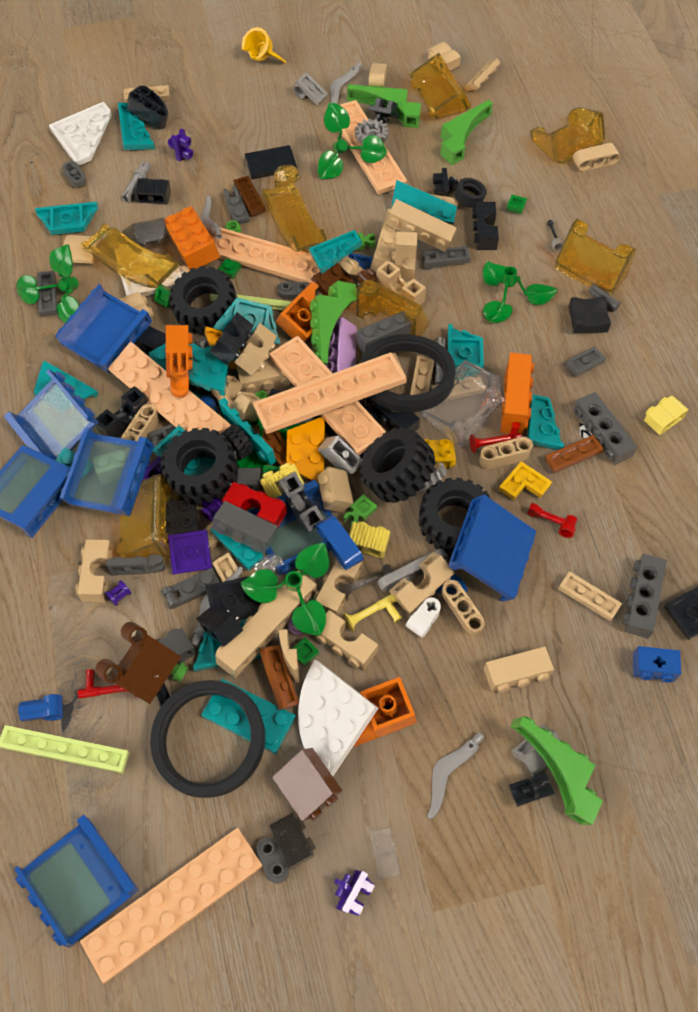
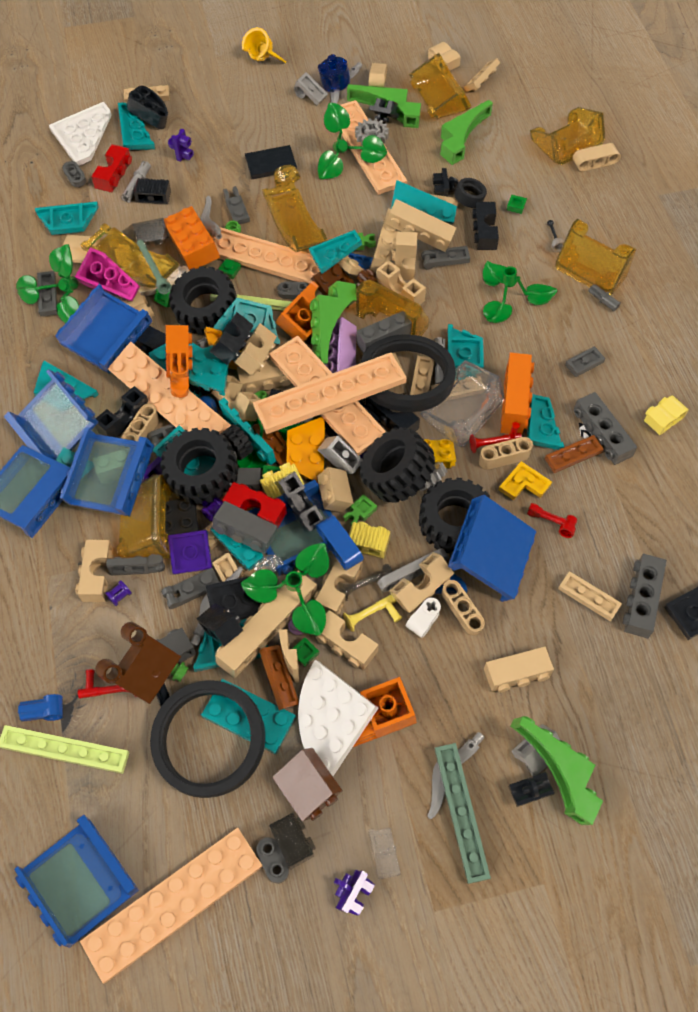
(100, 269): none -> dark pink wedge
(108, 177): none -> red arch
(162, 284): none -> sand green piece
(249, 196): reddish brown plate -> none
(334, 73): none -> clear blue brick
(462, 814): none -> sand green plate
(589, 315): black brick -> none
(667, 659): blue brick -> none

